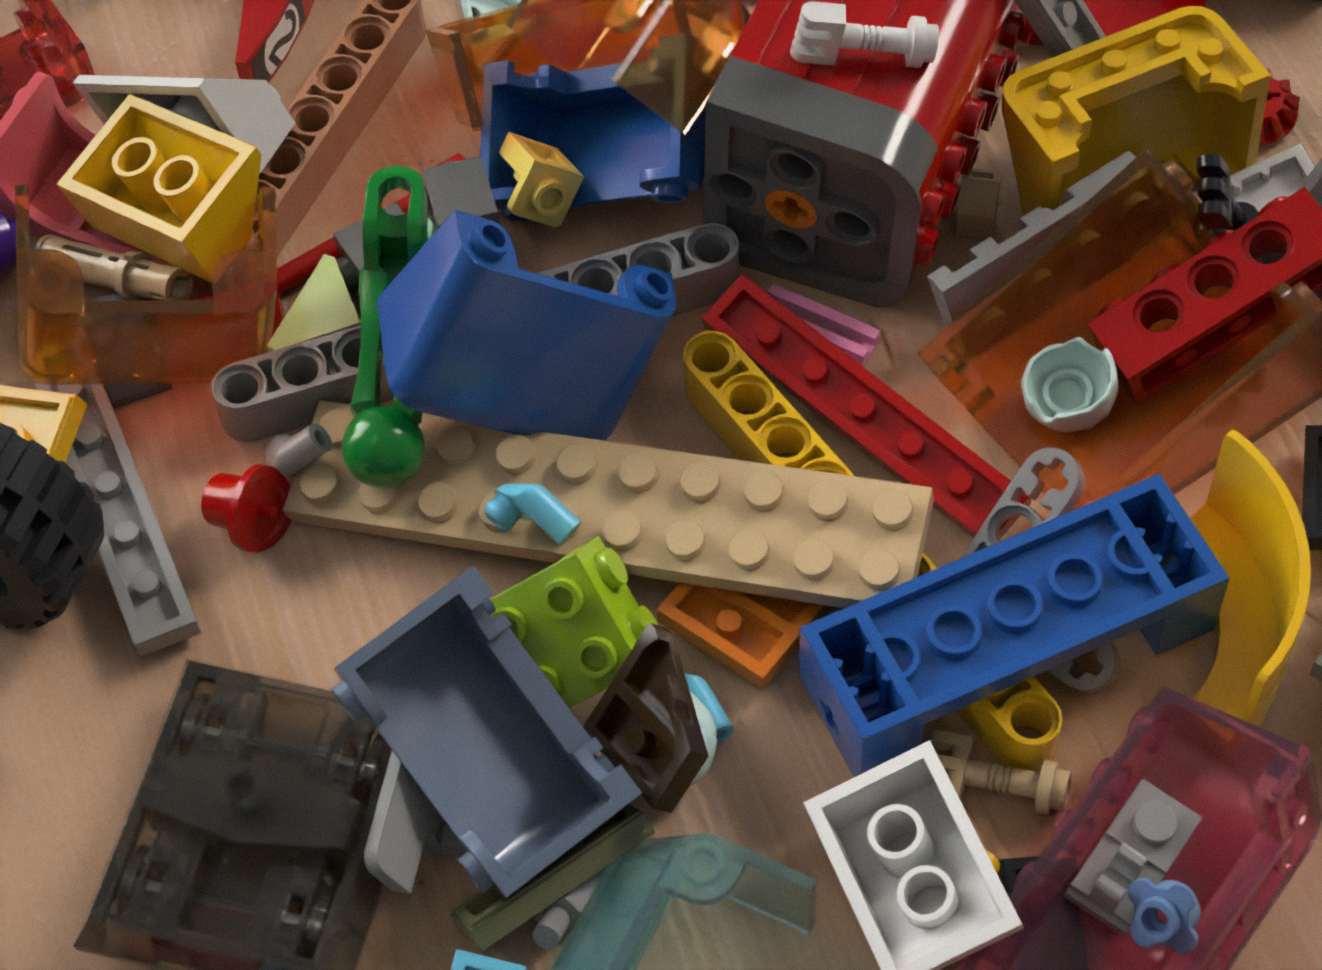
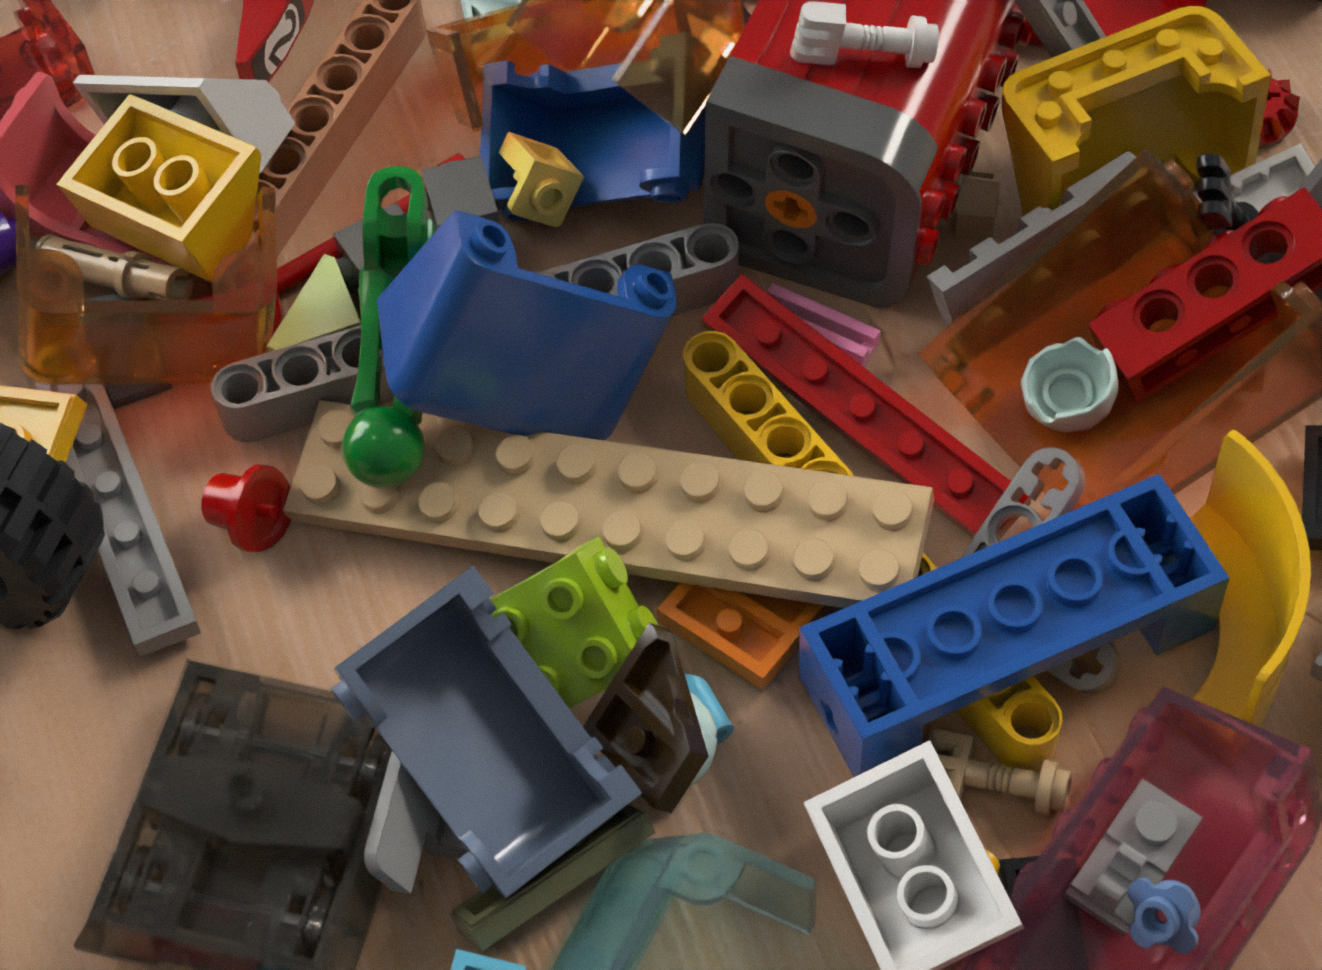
(295, 452): light grey arm -> none
(534, 504): medium azure arm -> none
(564, 913): light grey bar -> none

